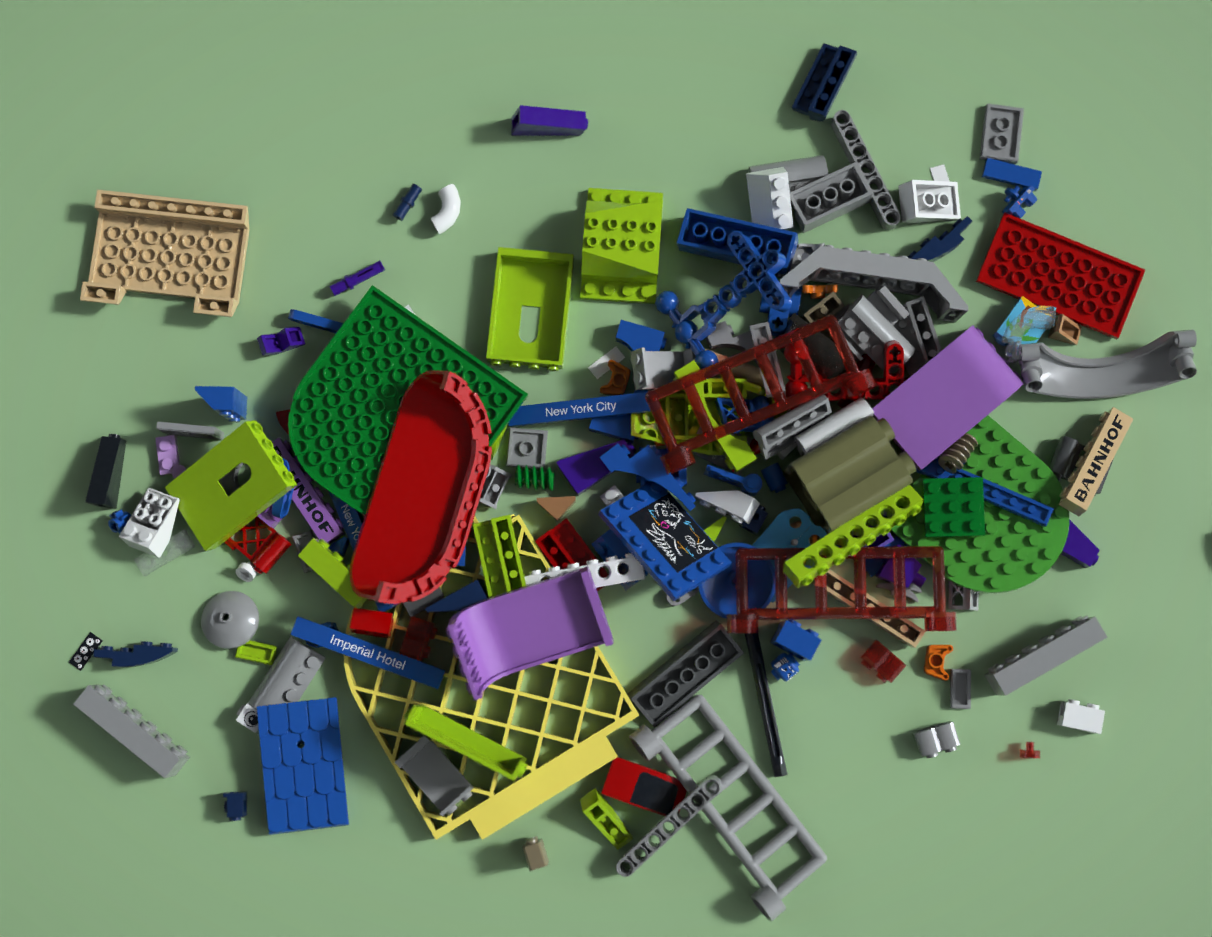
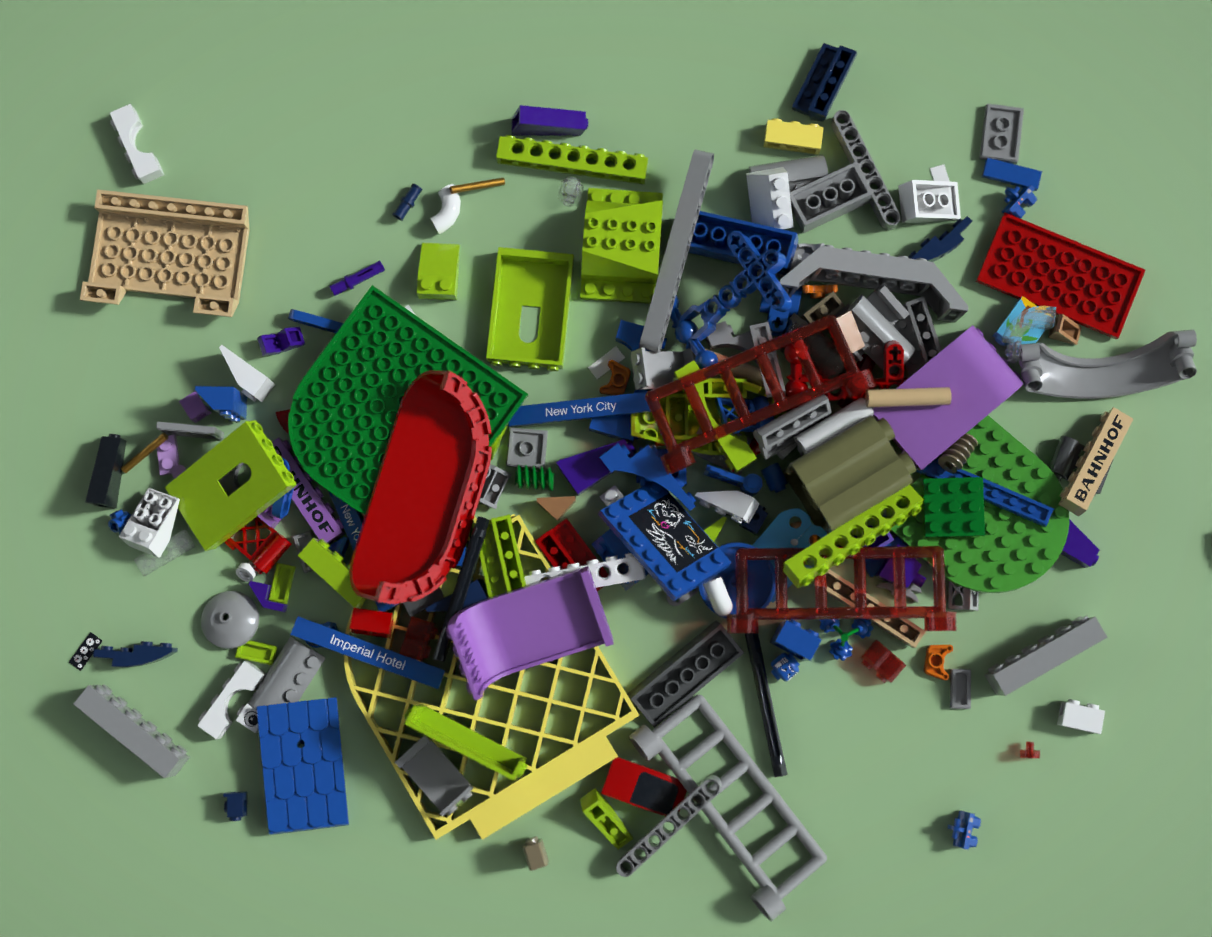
(128, 124): none -> white arch
(144, 453): none -> pearl gold bar
(195, 407): none -> medium lavender panel
(217, 719): none -> white arch
(254, 383): none -> white slope
(262, 593): none -> dark purple slope
(282, 583): none -> lime tile
(438, 271): none -> lime slope
(462, 584): none -> black piece
(477, 185): none -> pearl gold bar
(563, 165): none -> lime brick
(570, 191): none -> clear head
(677, 250): none -> light grey beam
(718, 596): none -> white cylinder
(793, 136): none -> light yellow brick
(841, 648): none -> blue plant
(850, 331): none -> tile
(908, 397): none -> tan piece
(937, 739): light grey brick -> none
(963, 829): none -> blue hips

